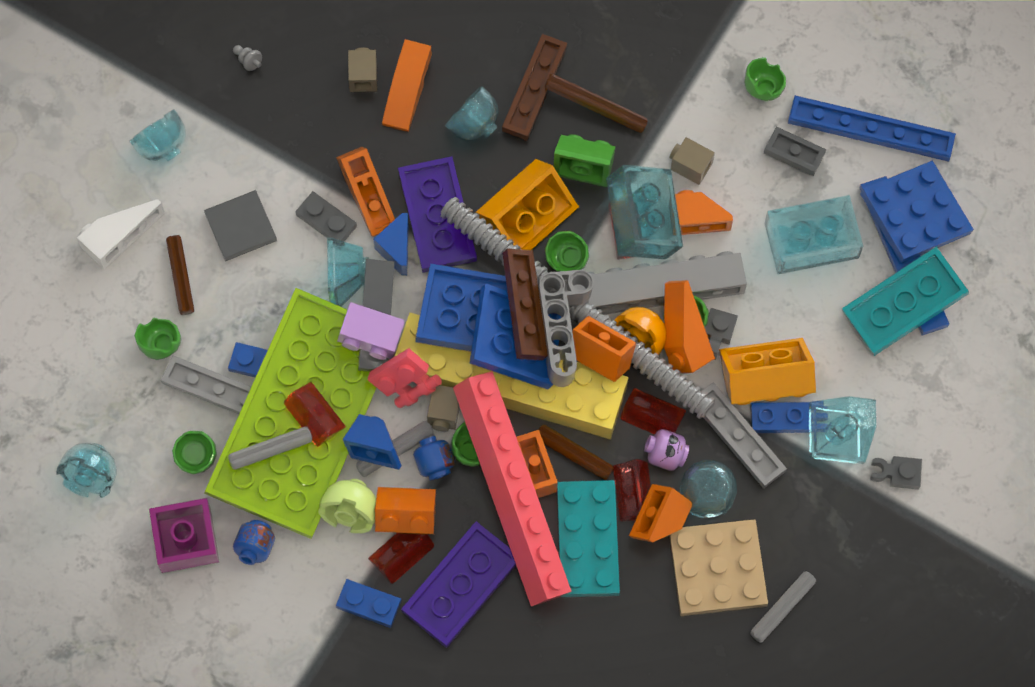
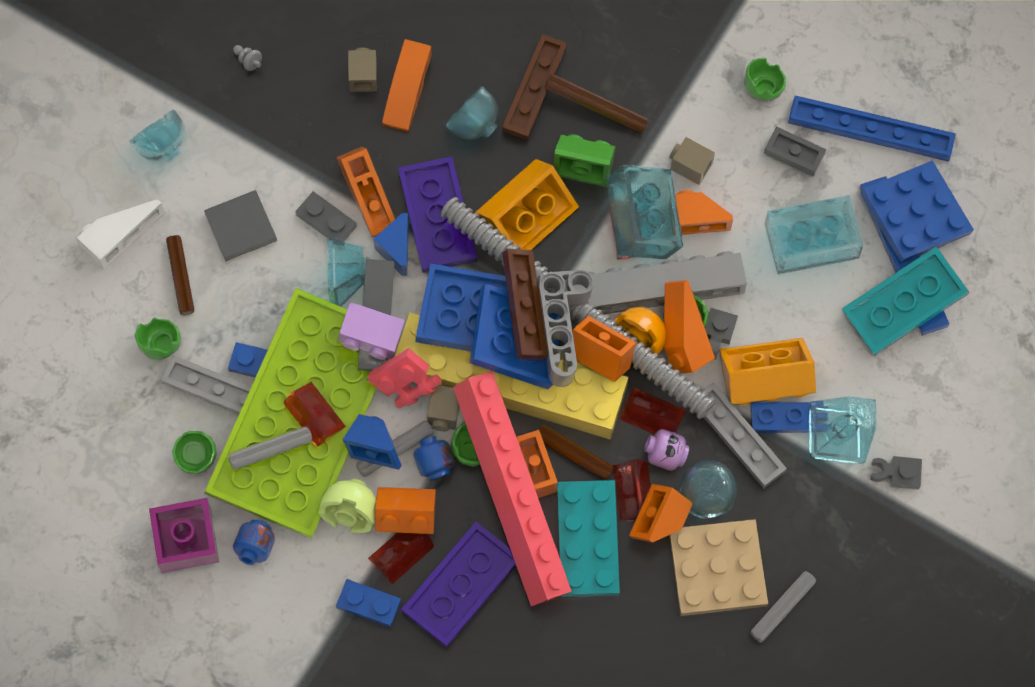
(88, 469): clear light blue cylinder -> none
(567, 251): bright green hair -> none

